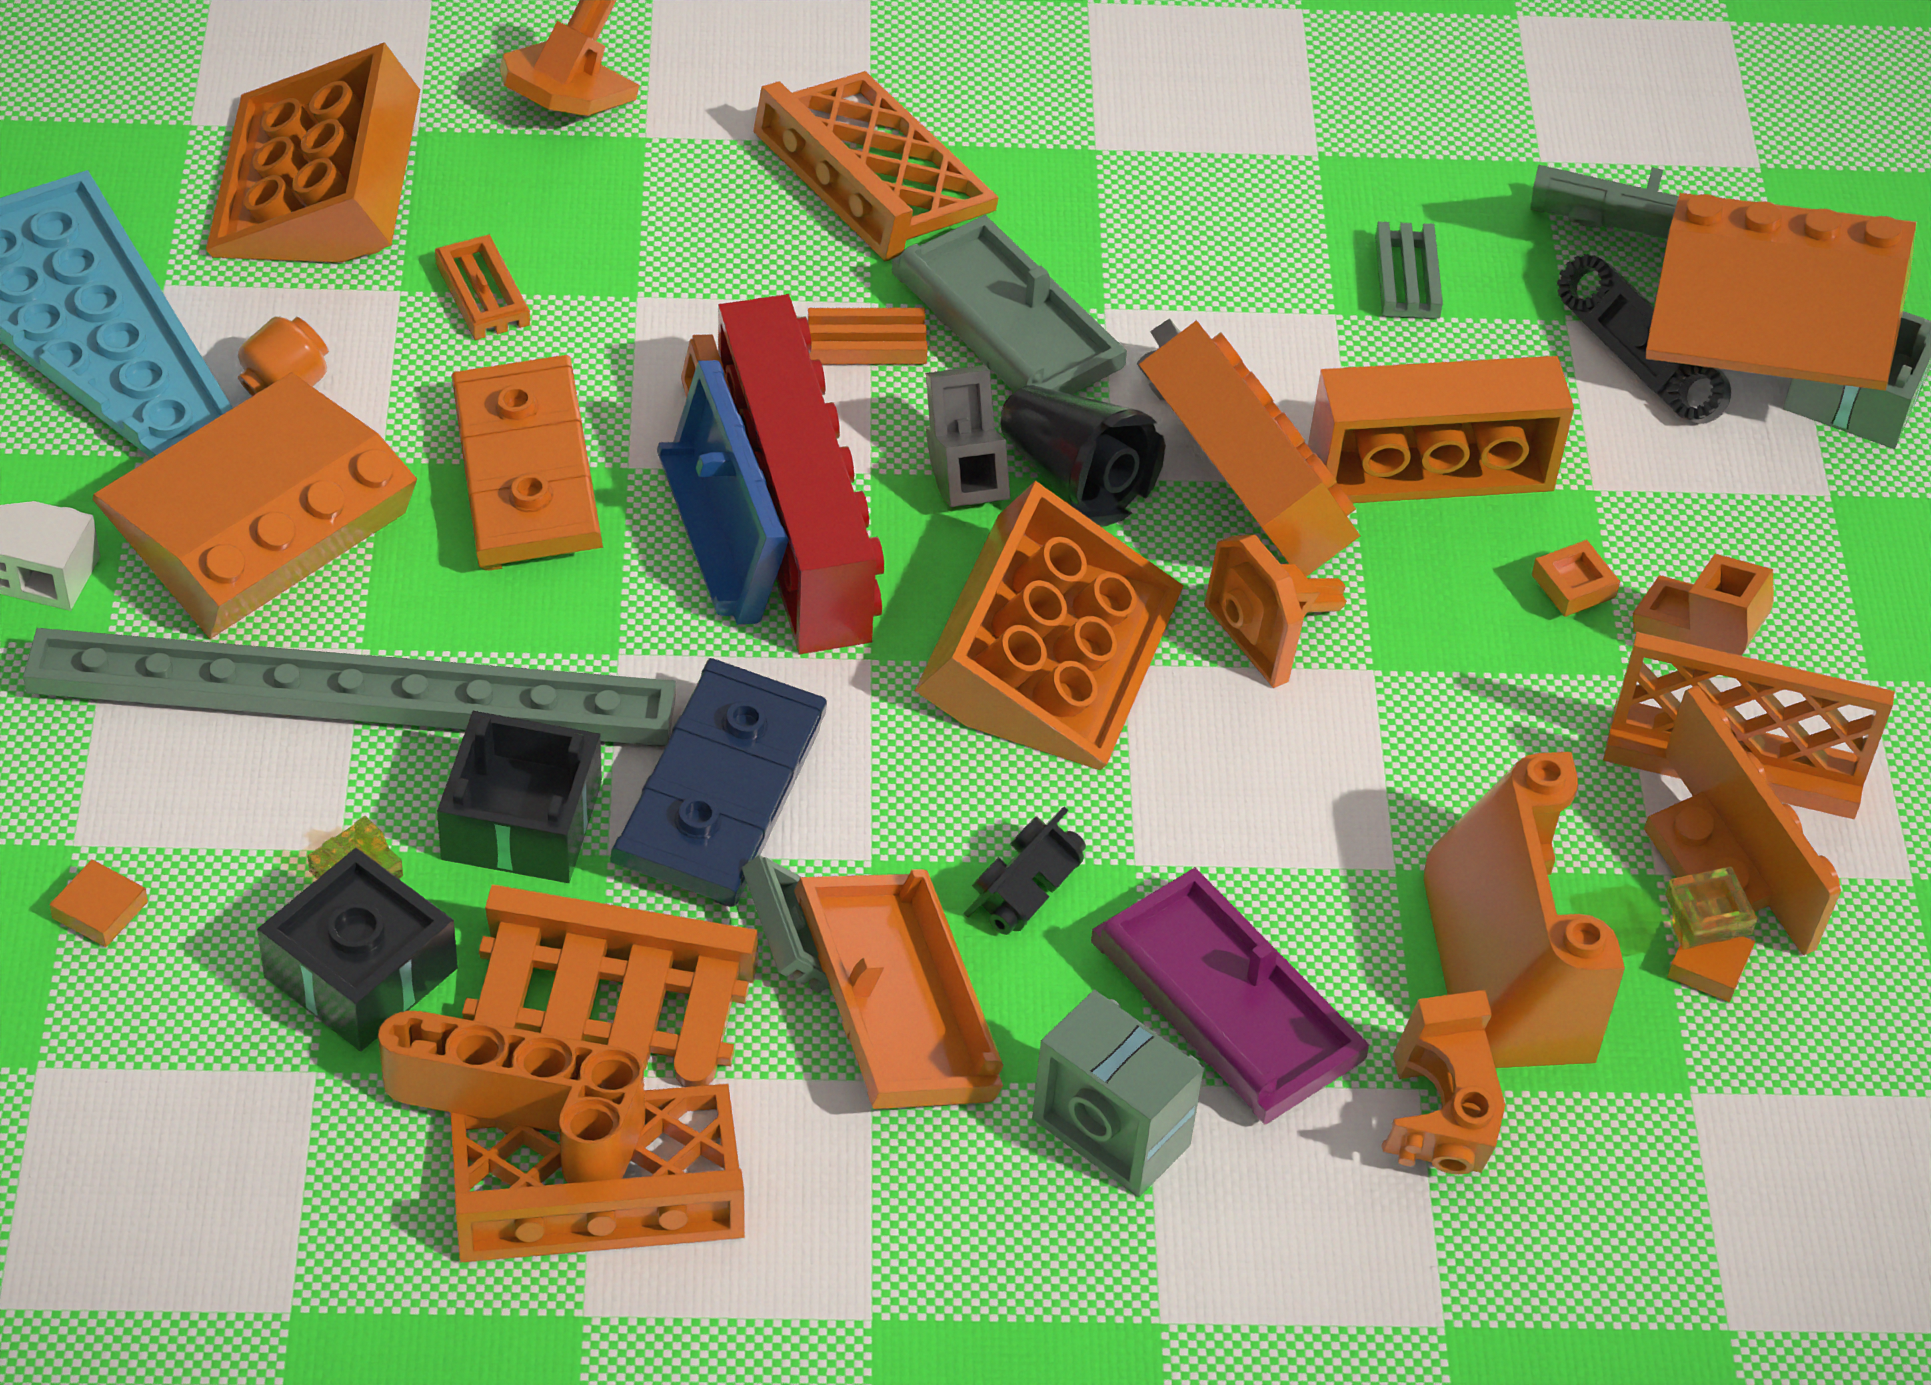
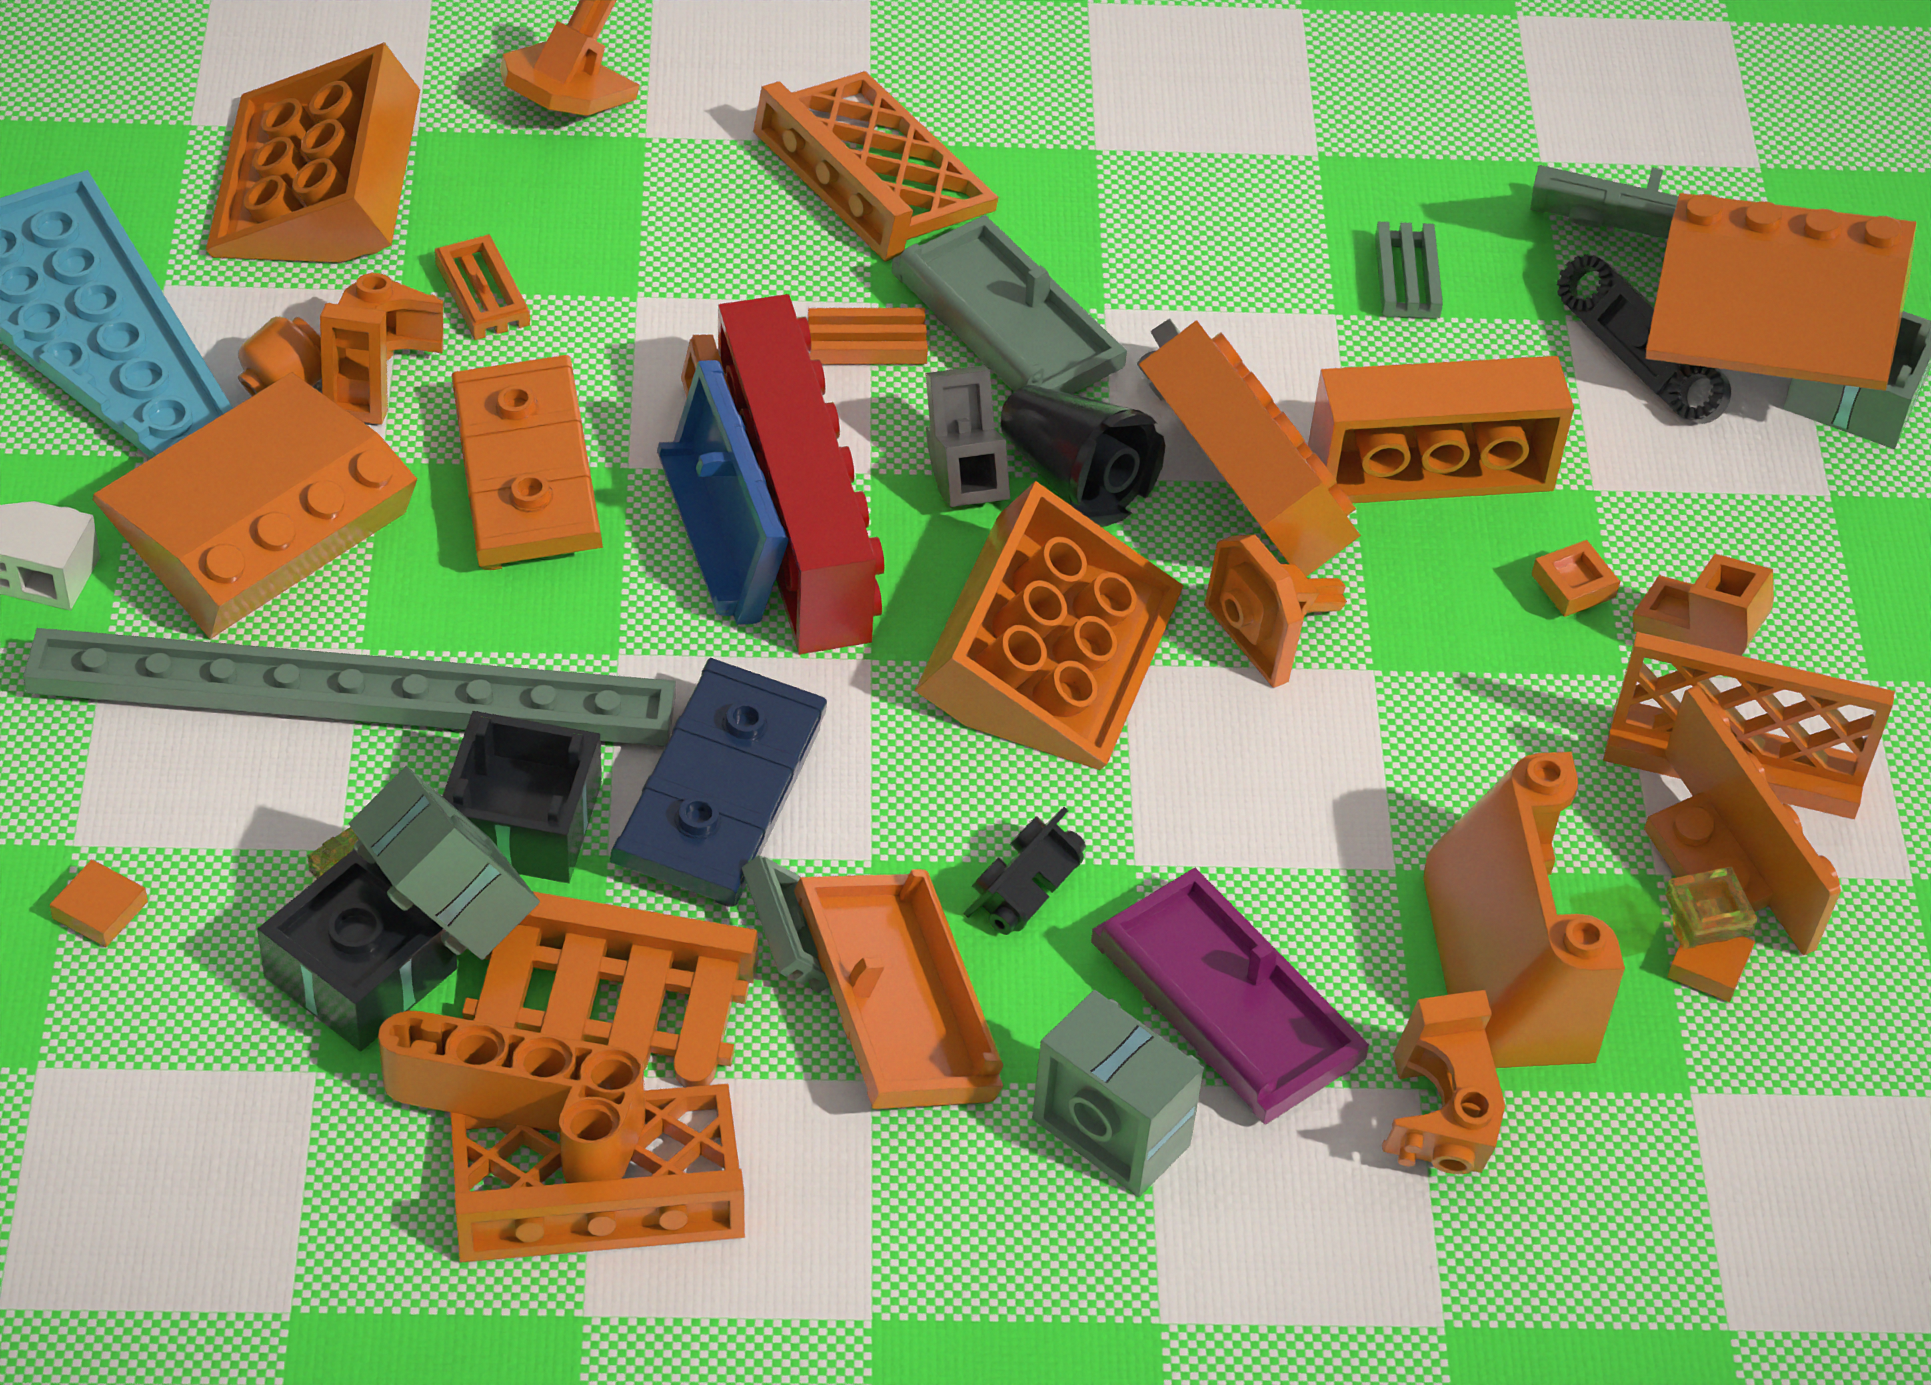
(364, 332): none -> orange tile
(442, 865): none -> sand green container

